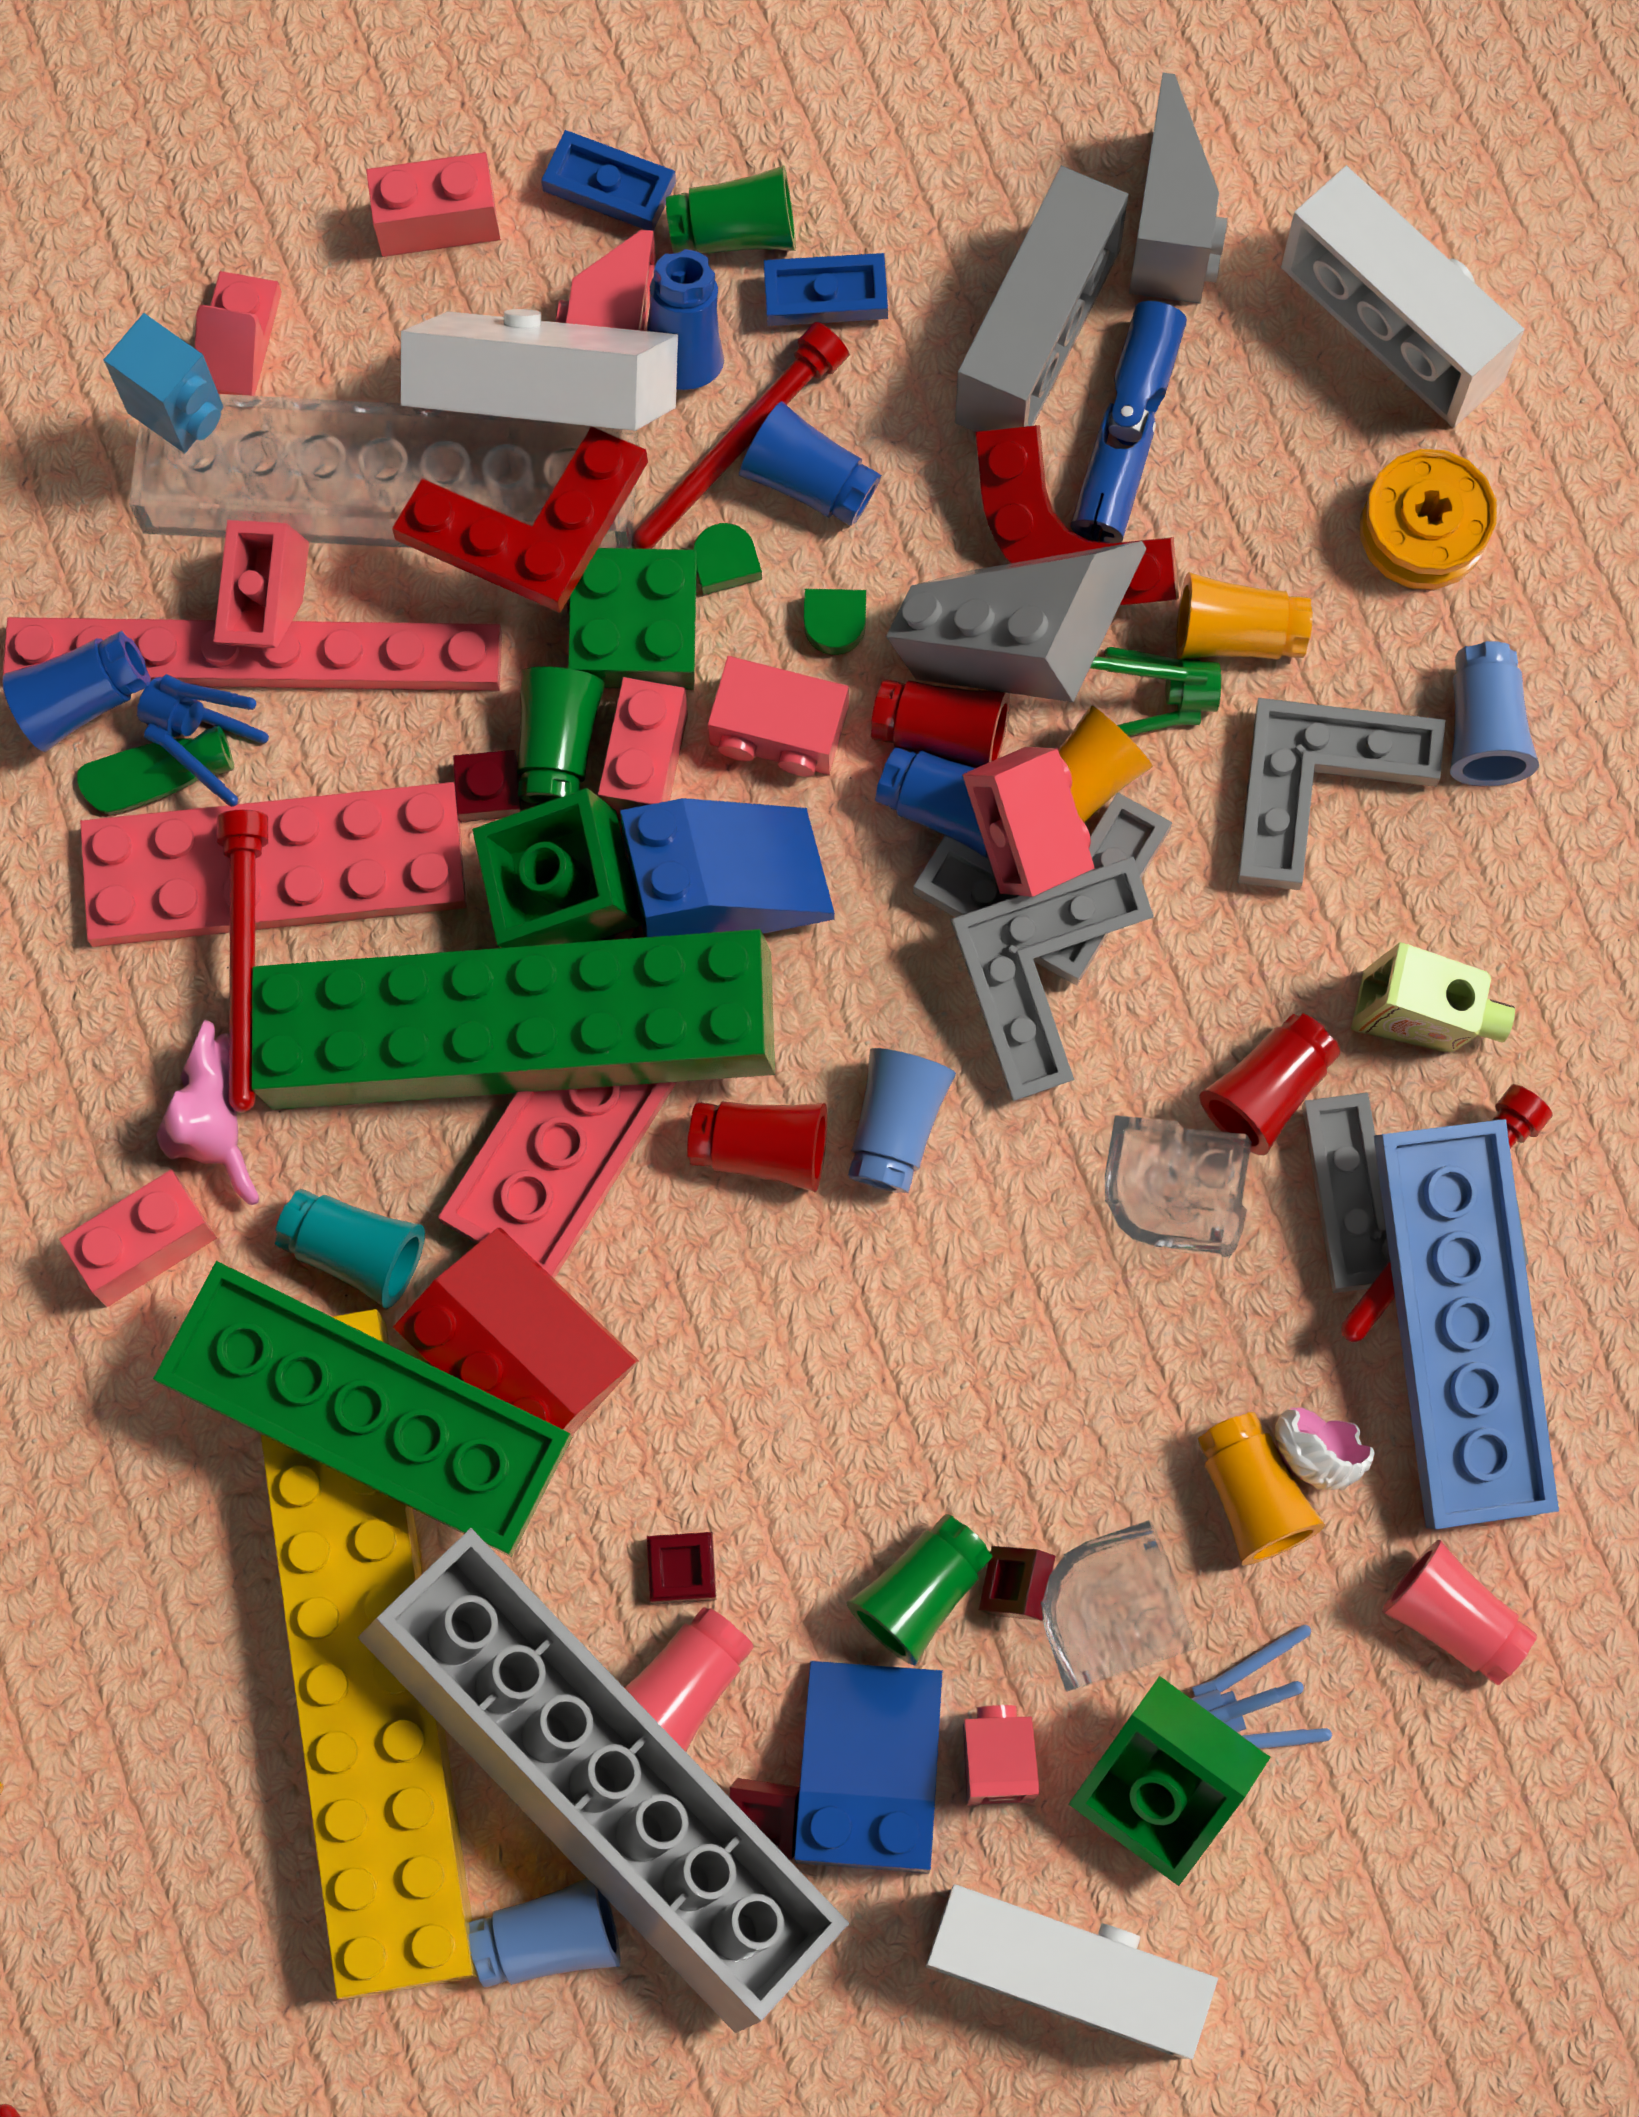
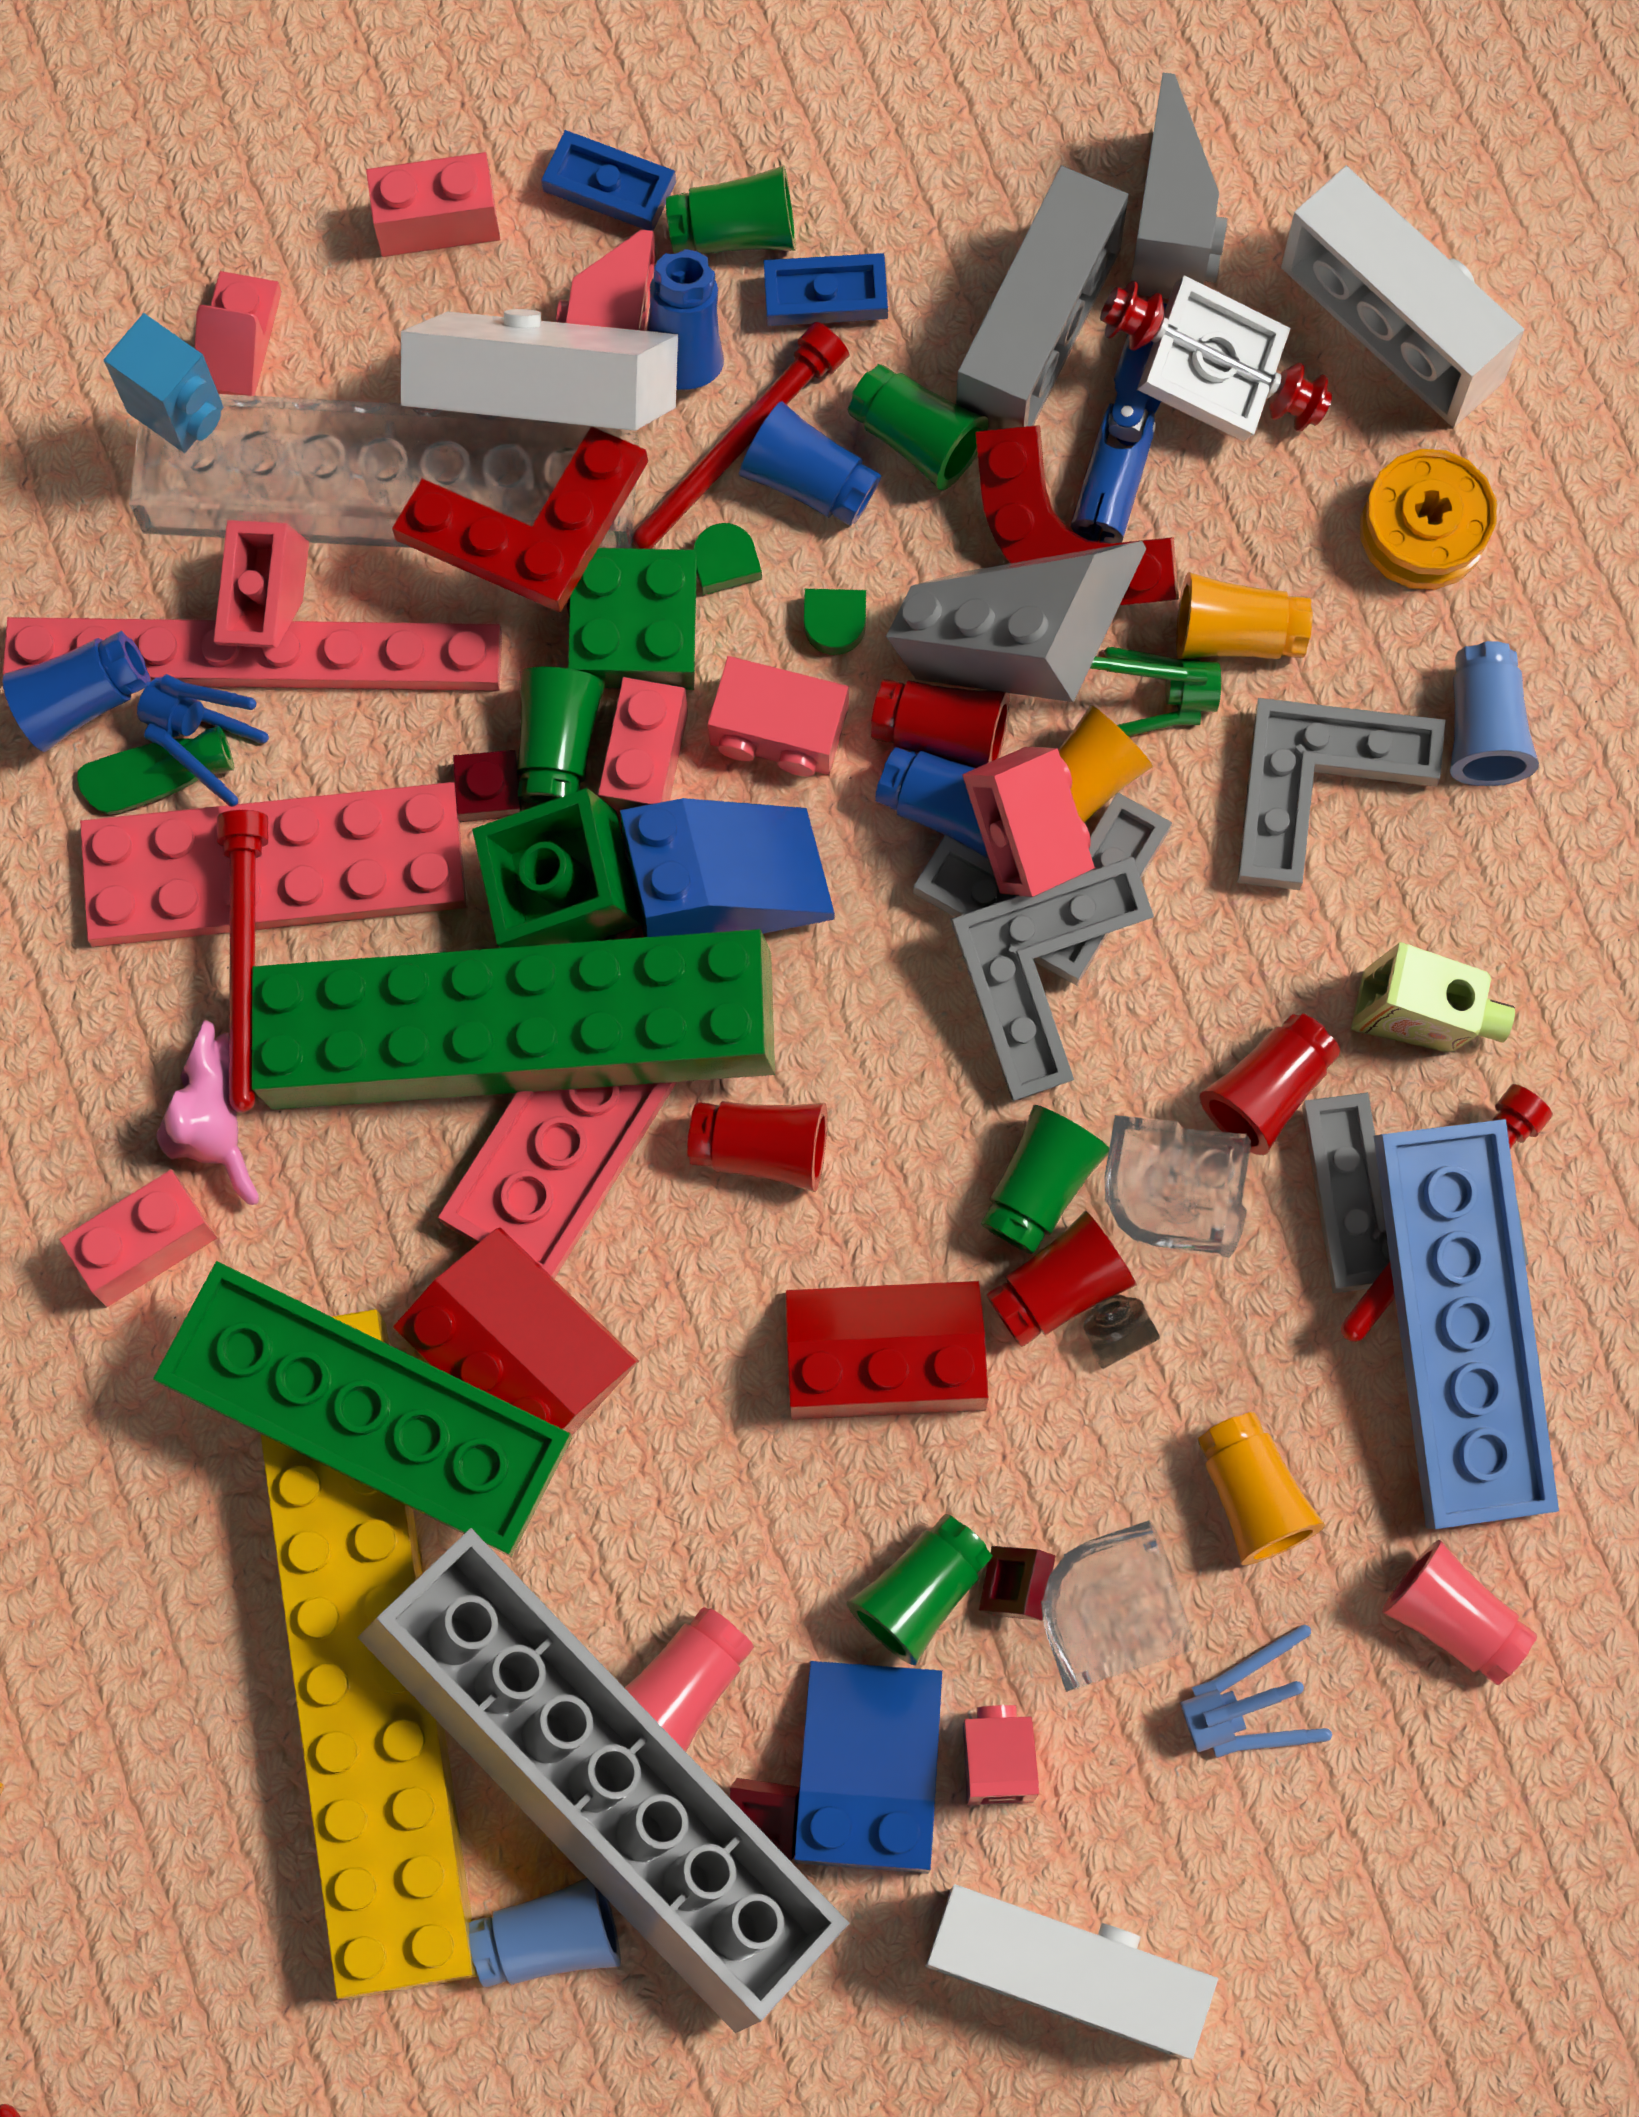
(352, 1244): teal plant -> none
(681, 1568): dark red tile -> none
(886, 1350): none -> red slope
(897, 1118): medium blue plant -> none
(918, 424): none -> green plant
(1042, 1178): none -> green plant
(1061, 1281): none -> red plant
(1118, 1329): none -> clear smoke plate
(1169, 1781): green brick -> none
(1214, 358): none -> white plate
(1321, 1452): white hair -> none

